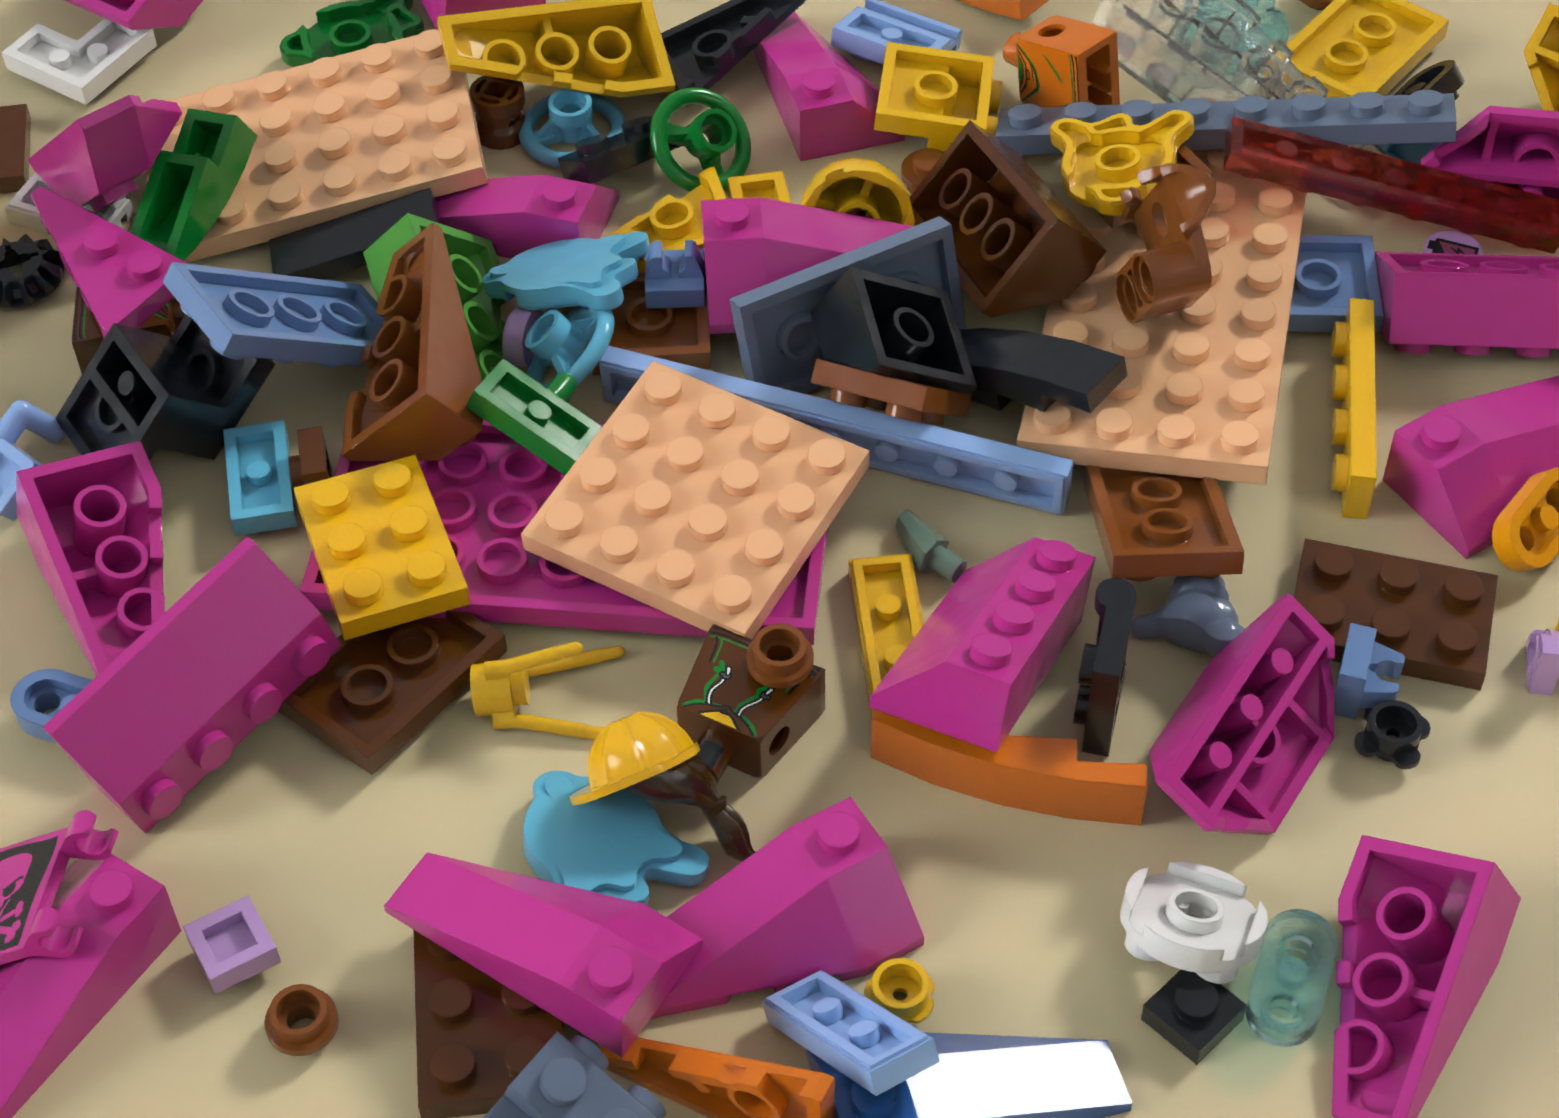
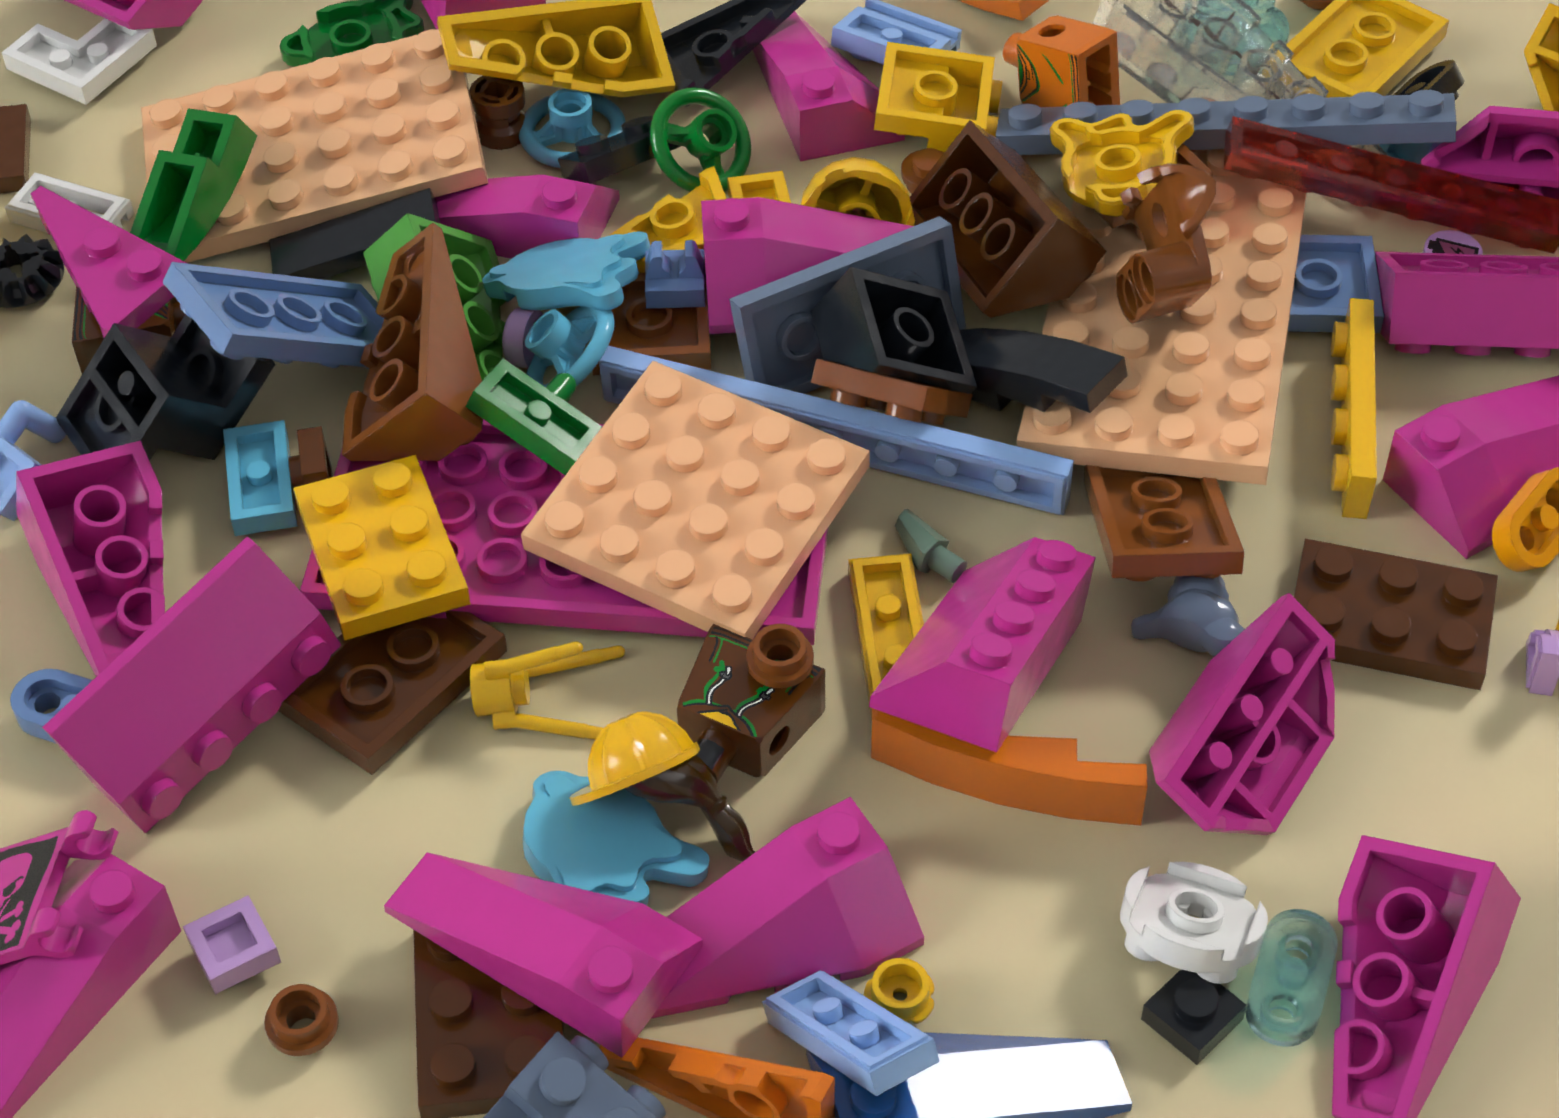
(106, 151): dark pink wedge -> none
(1105, 665): black plate -> none
(1360, 670): medium blue tile -> none
(1393, 719): black plate -> none

